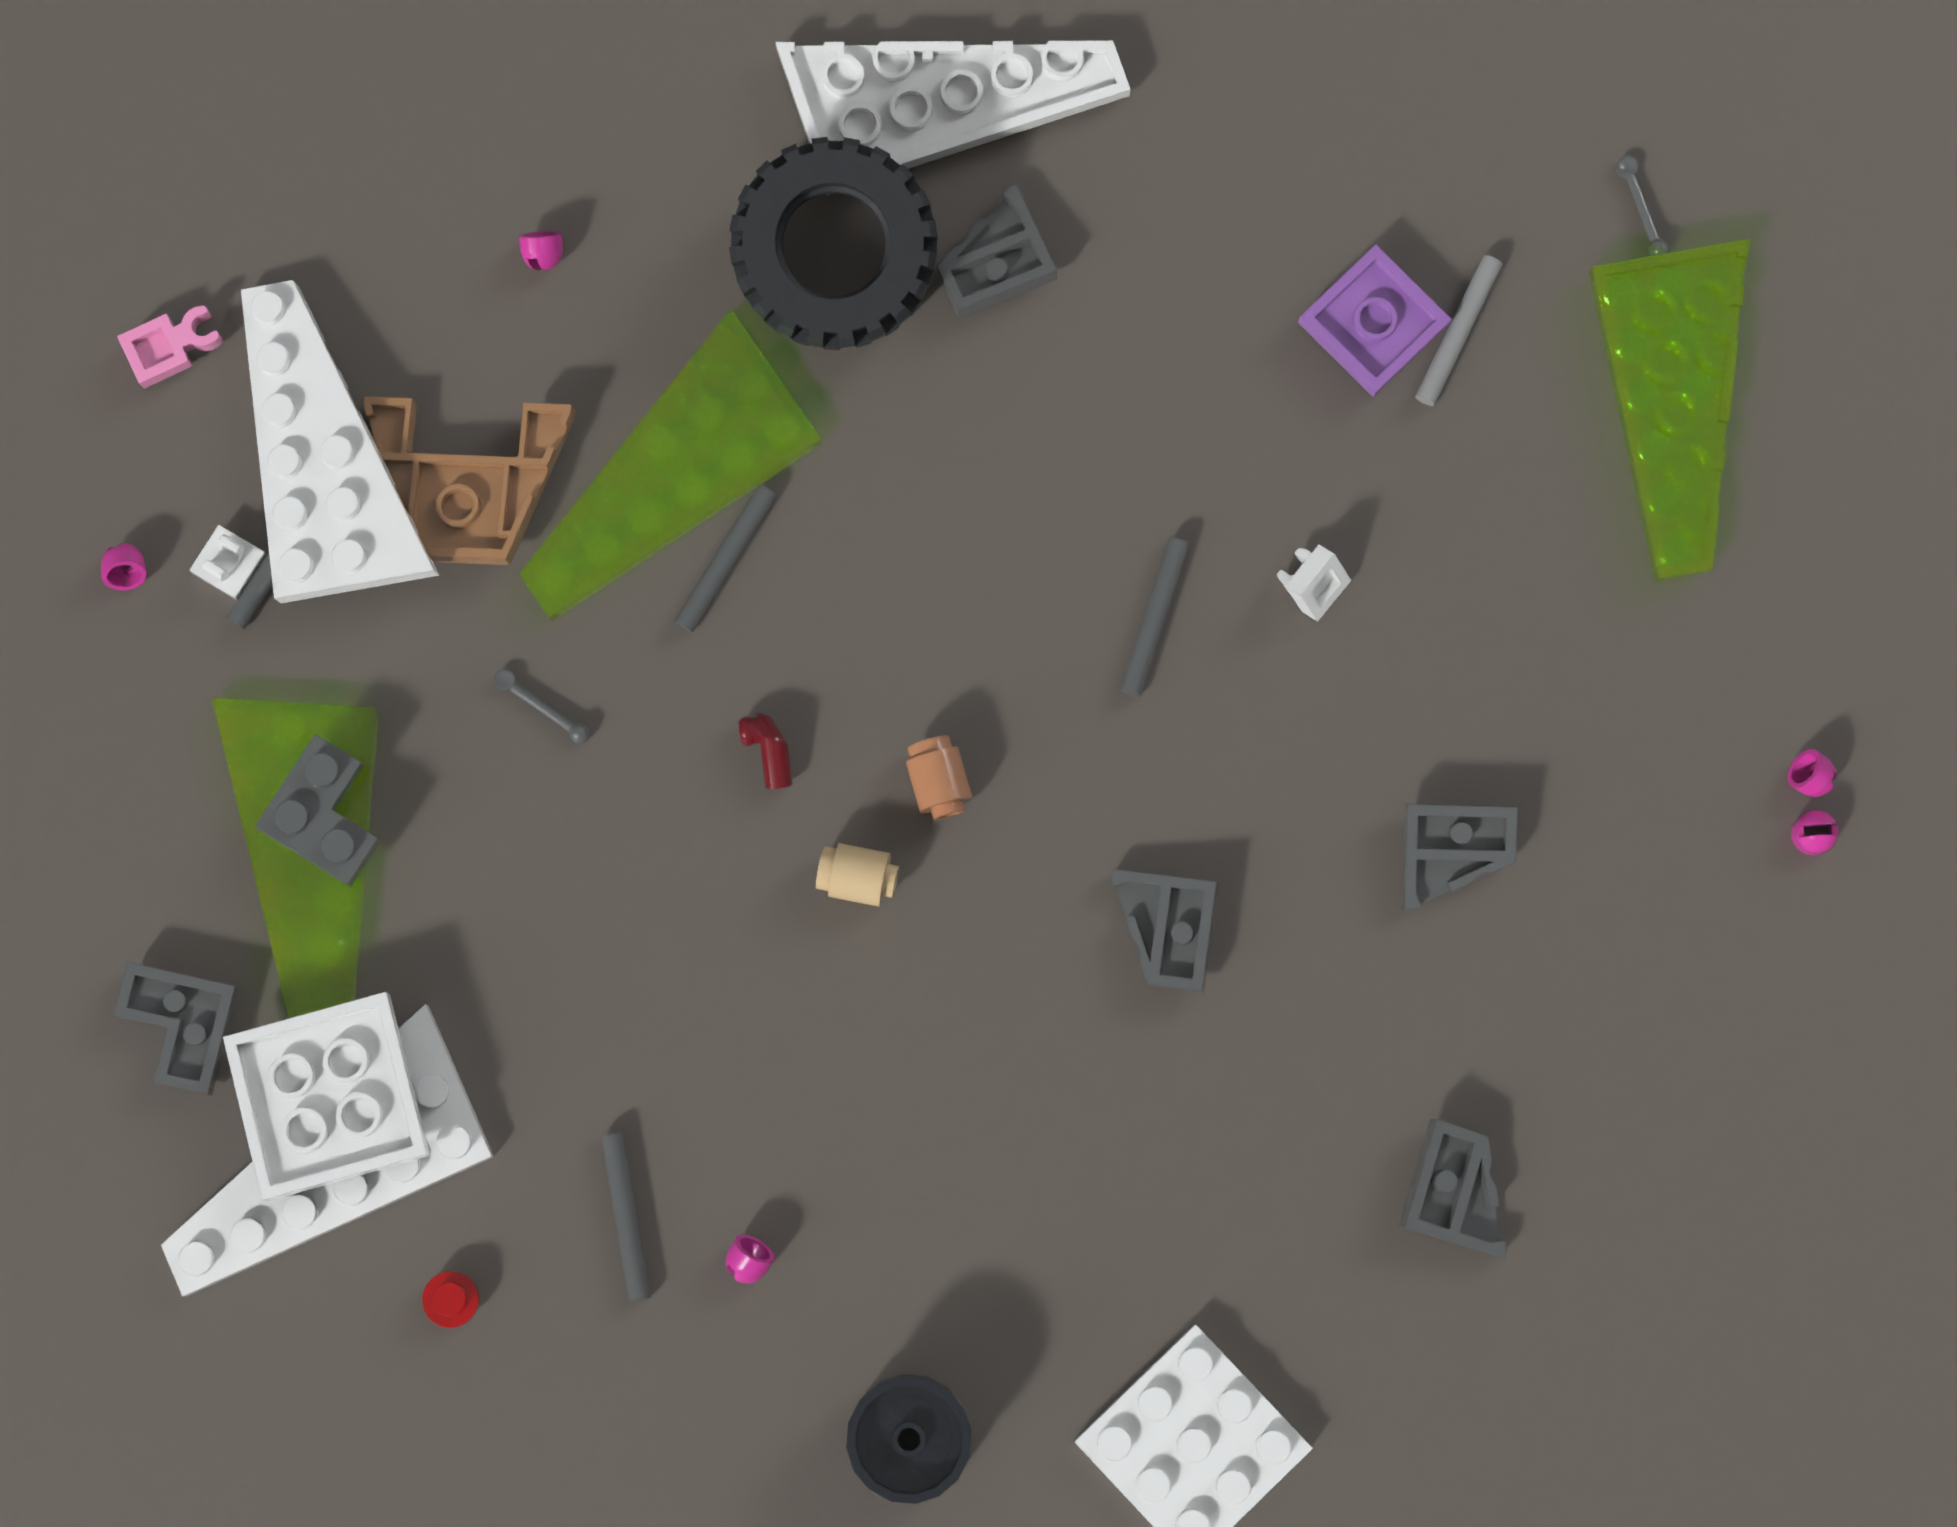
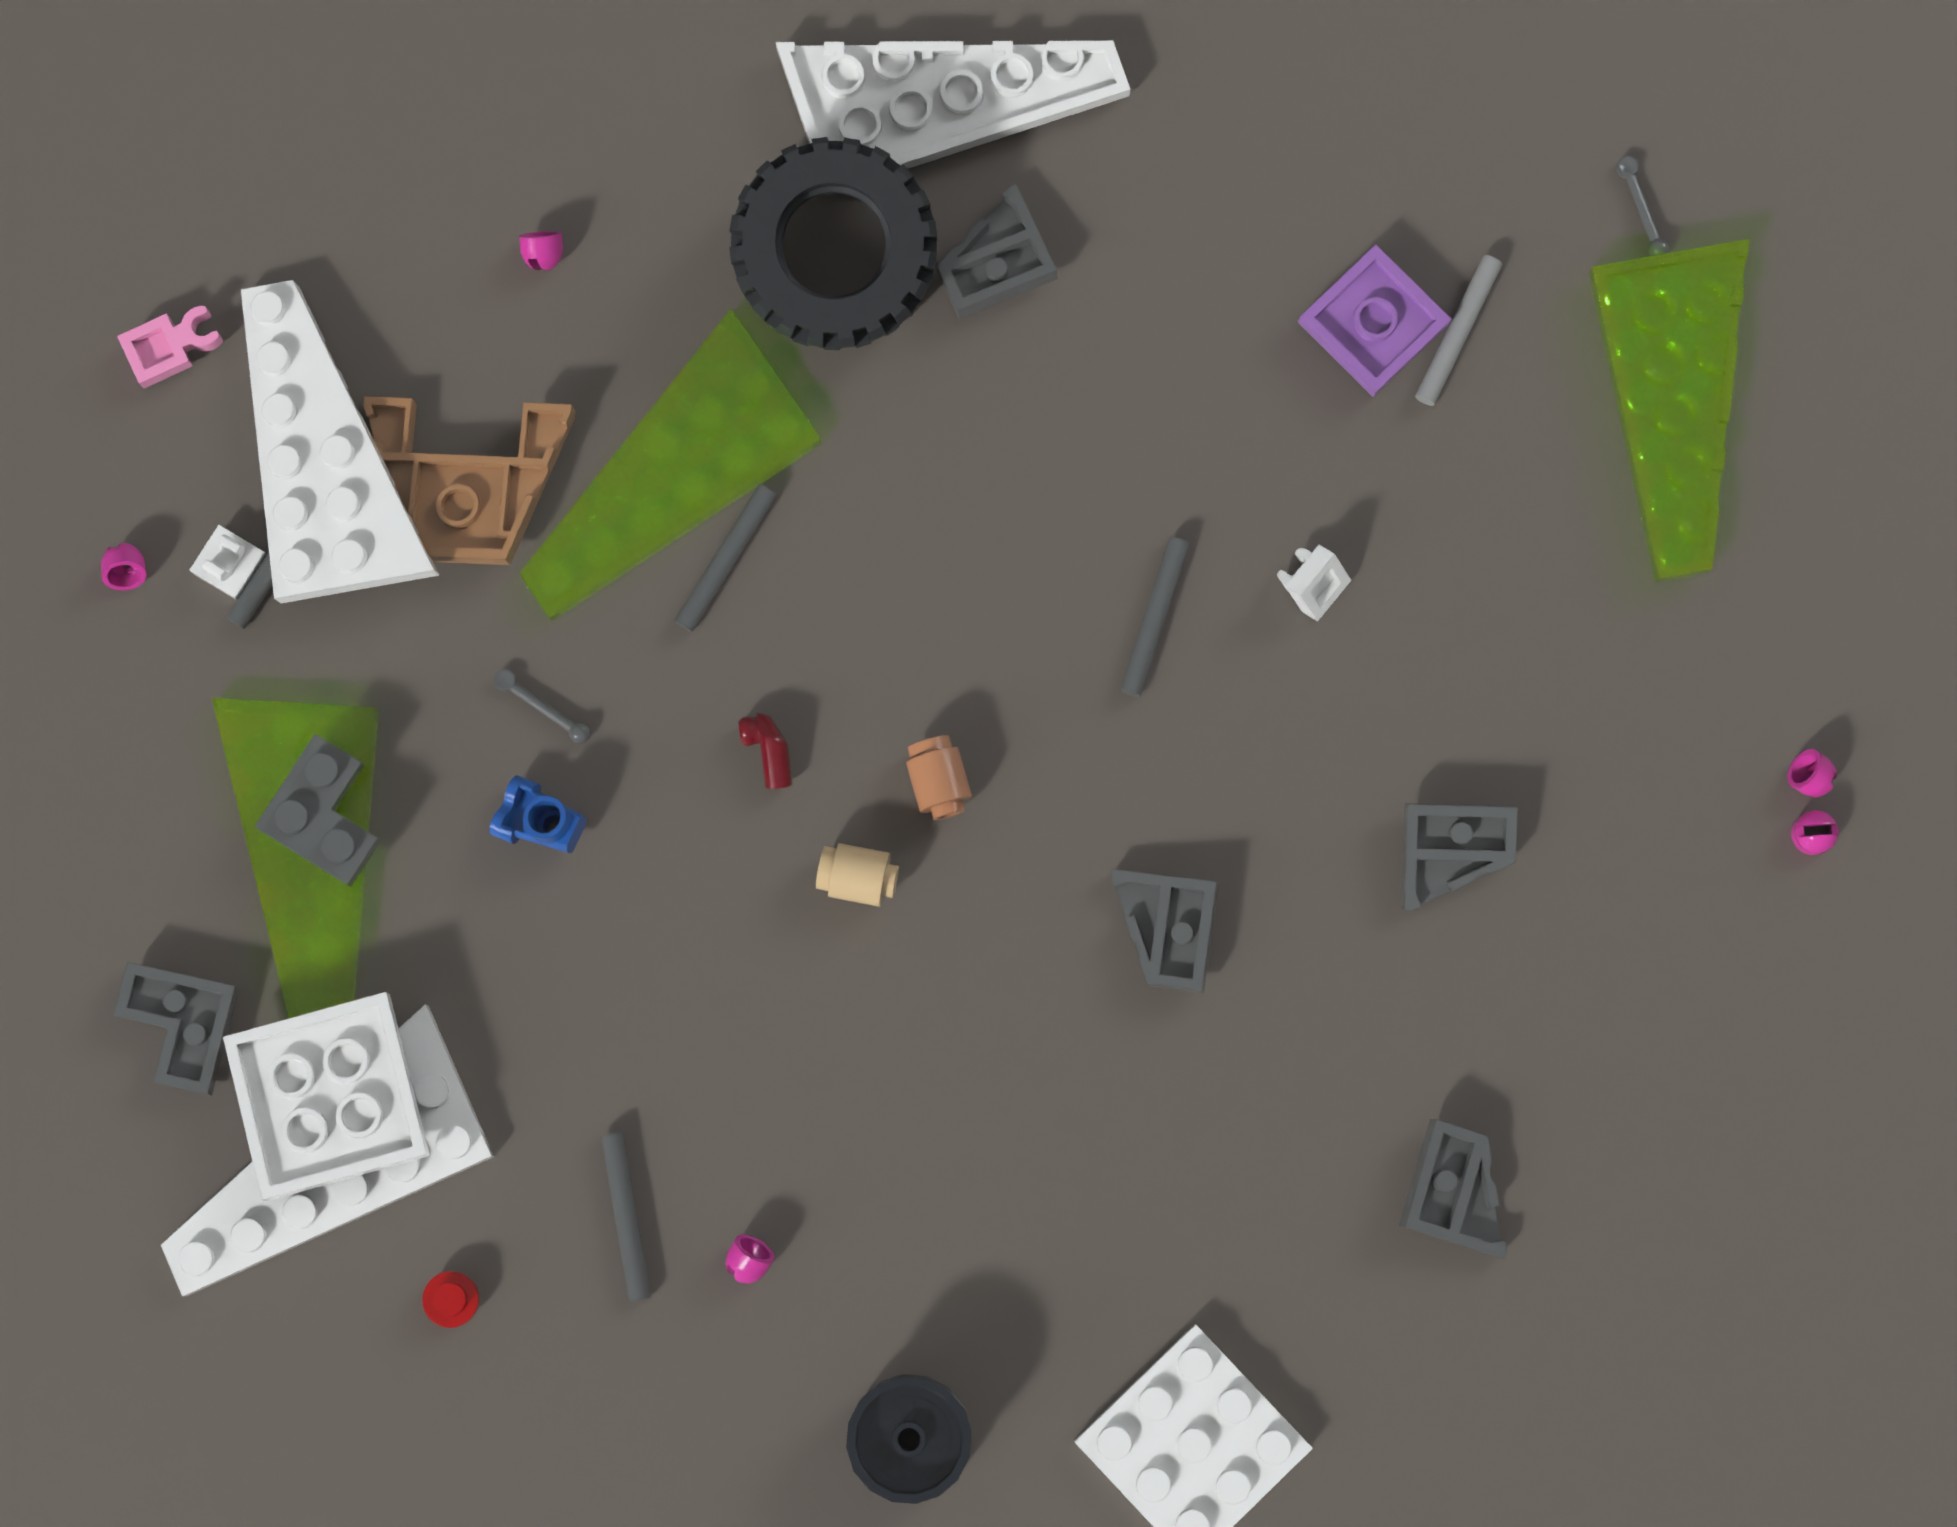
(529, 813): none -> blue plate

